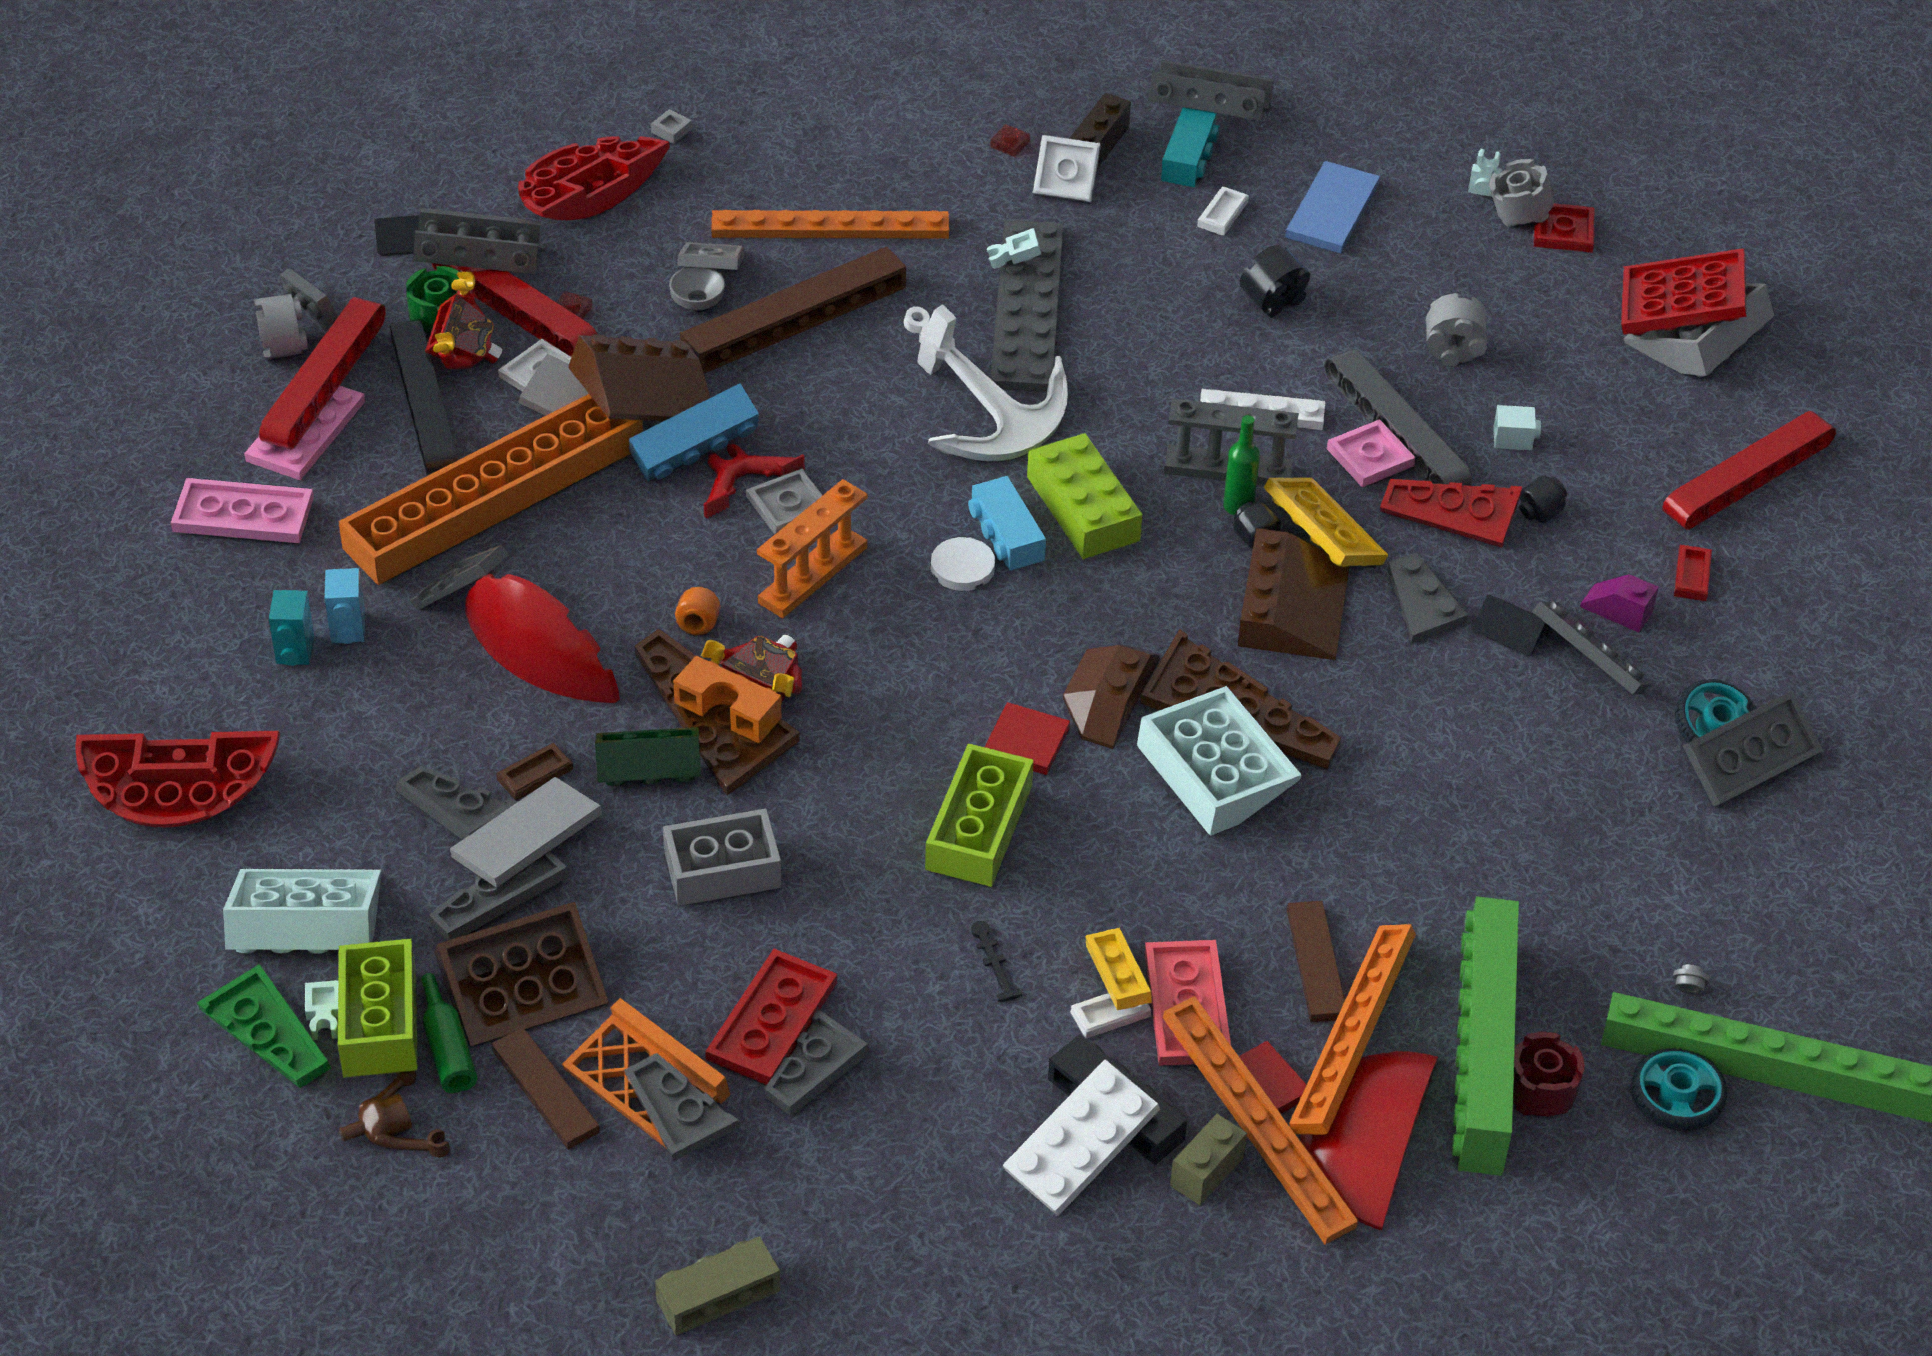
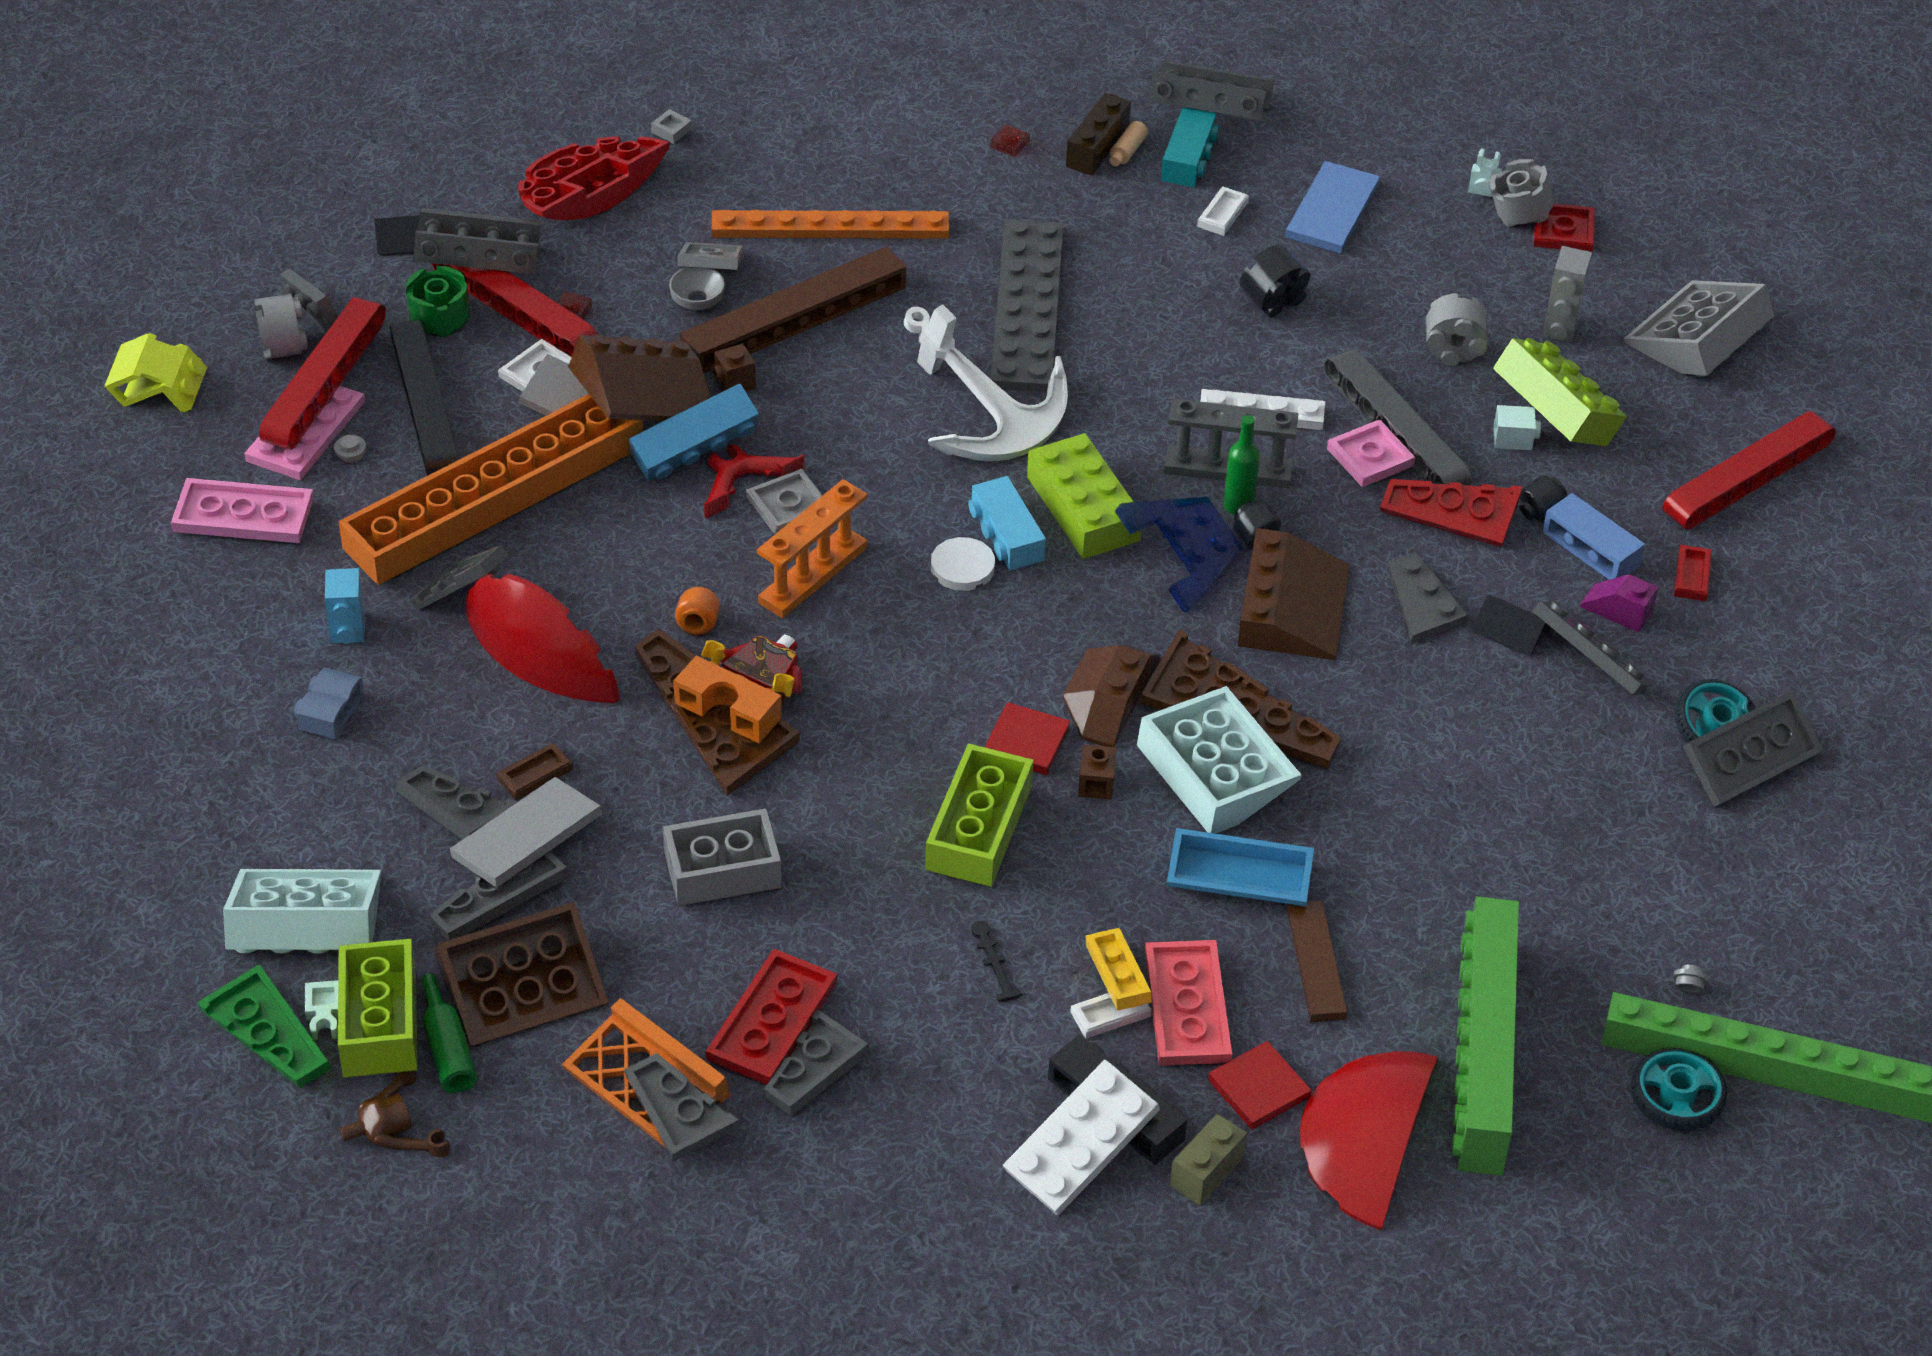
(156, 368): none -> neon yellow piece
(173, 779): red brick -> none
(291, 627): teal brick -> none
(329, 703): none -> sand blue brick
(350, 448): none -> light grey plate
(462, 330): torso -> none
(545, 1088): reddish brown tile -> none
(648, 755): dark green brick -> none
(717, 1285): olive brick -> none
(733, 367): none -> reddish brown brick
(1018, 248): light aqua plate -> none
(1066, 168): white tile -> none
(1097, 771): none -> reddish brown brick
(1128, 143): none -> light nougat cylinder
(1194, 533): none -> clear blue wing
(1240, 867): none -> dark azure slope
(1260, 1120): orange plate -> none
(1325, 522): yellow plate -> none
(1352, 1030): orange plate -> none
(1546, 1075): dark red brick -> none
(1560, 391): none -> lime brick
(1566, 294): none -> light grey brick
(1593, 537): none -> medium blue brick
(1684, 292): red plate -> none

